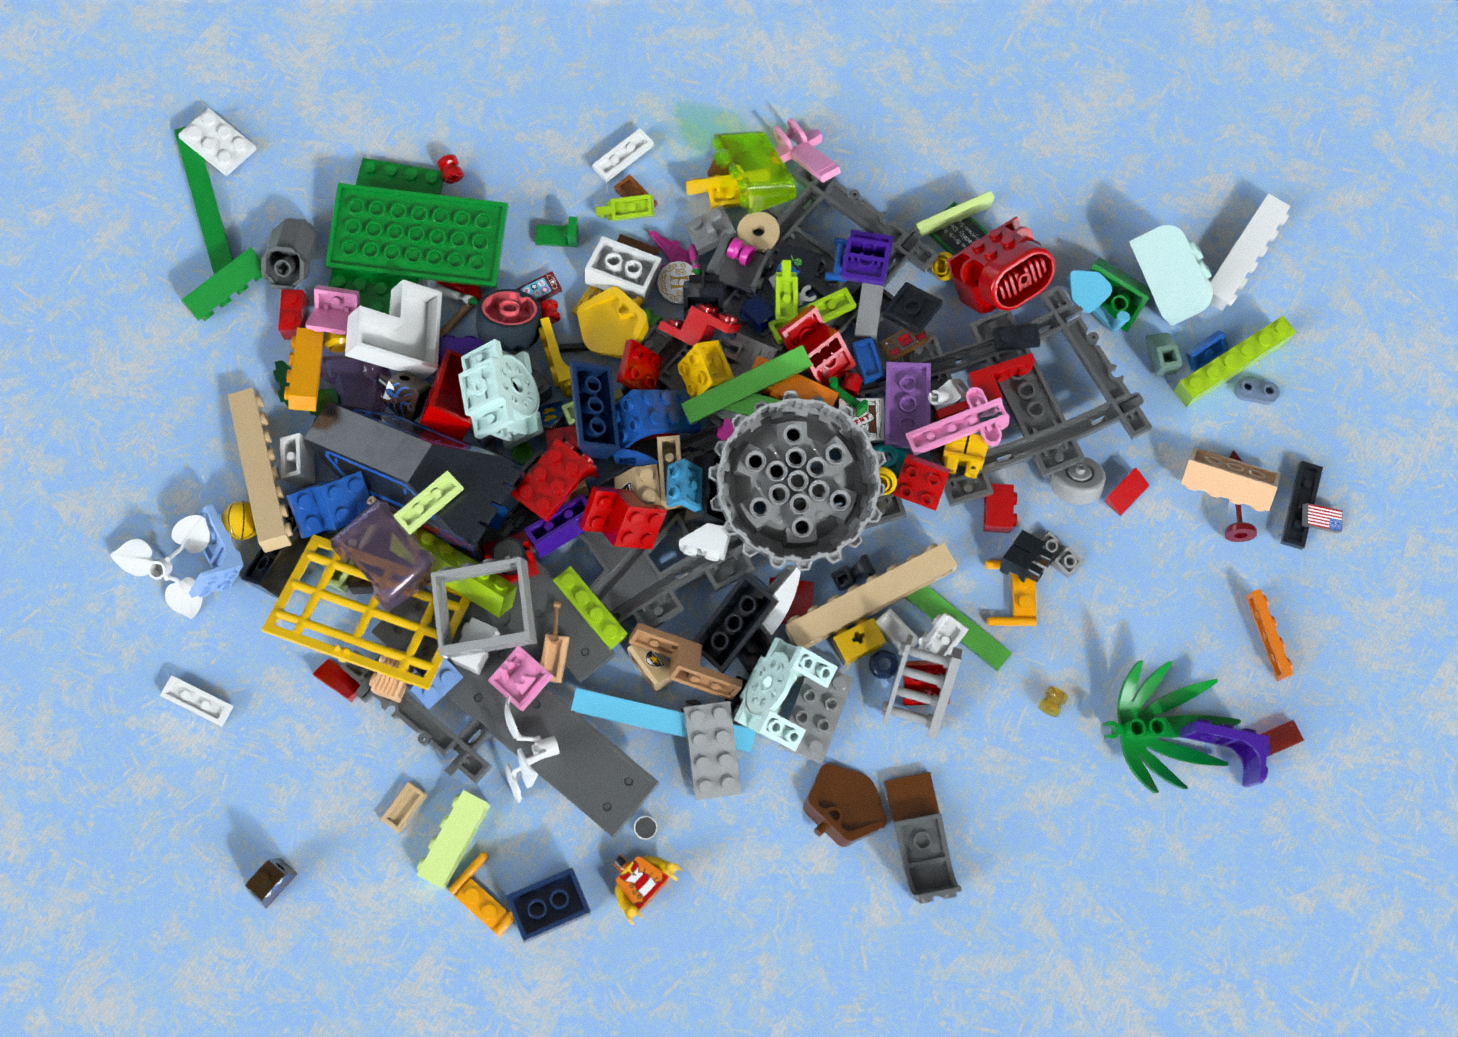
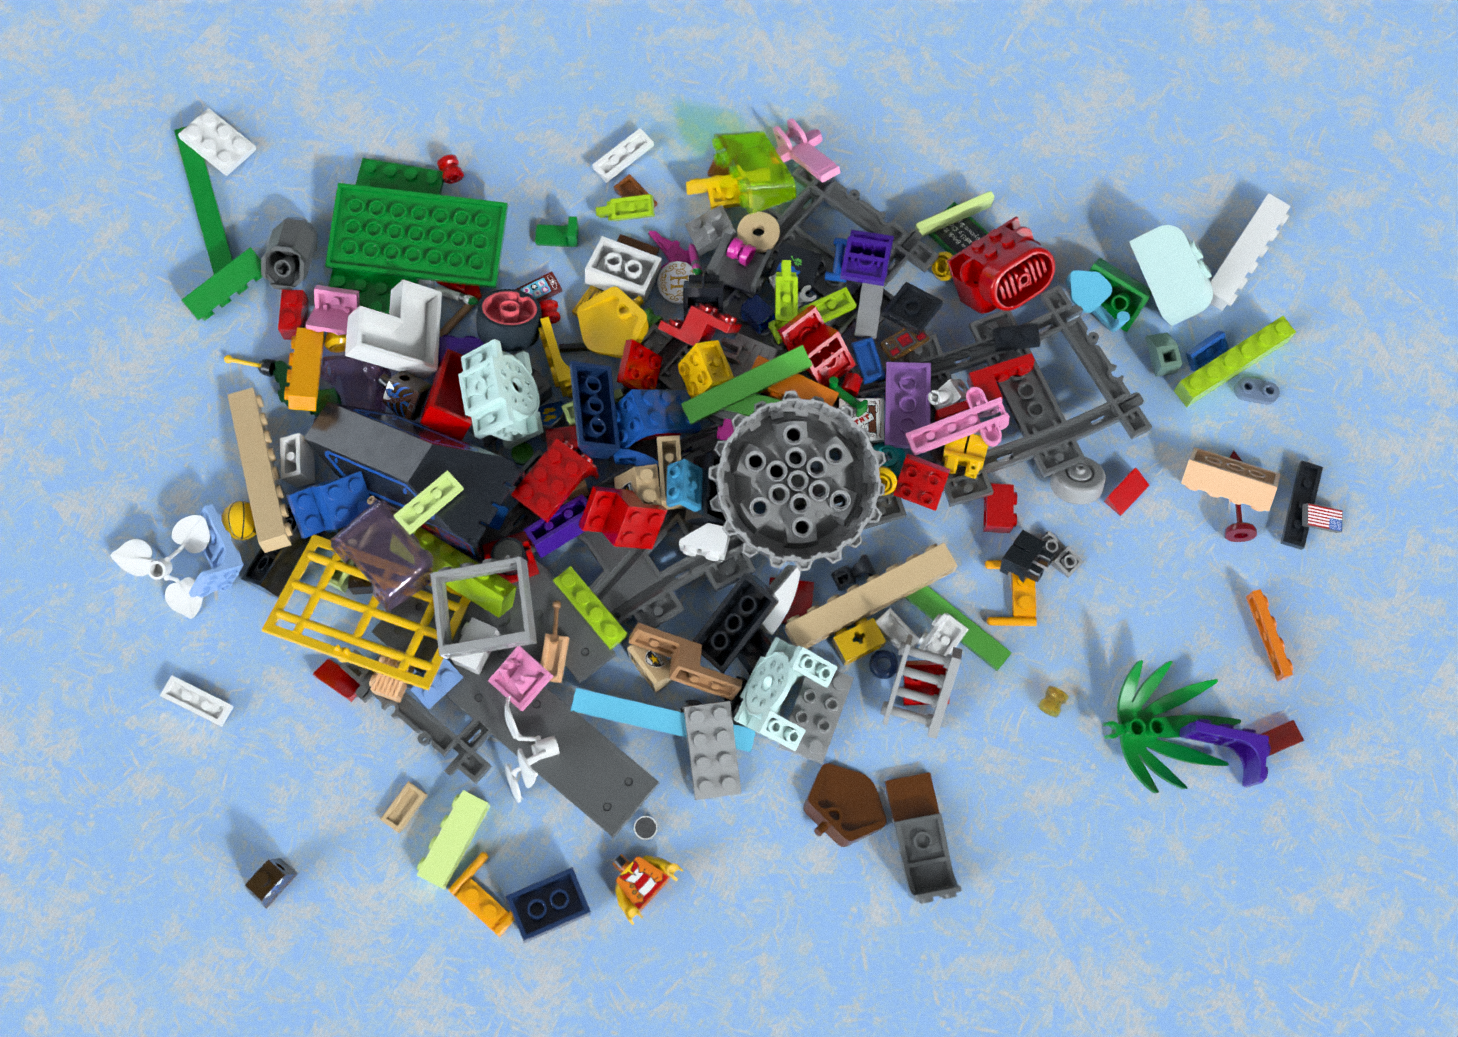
(265, 366): none -> hinge

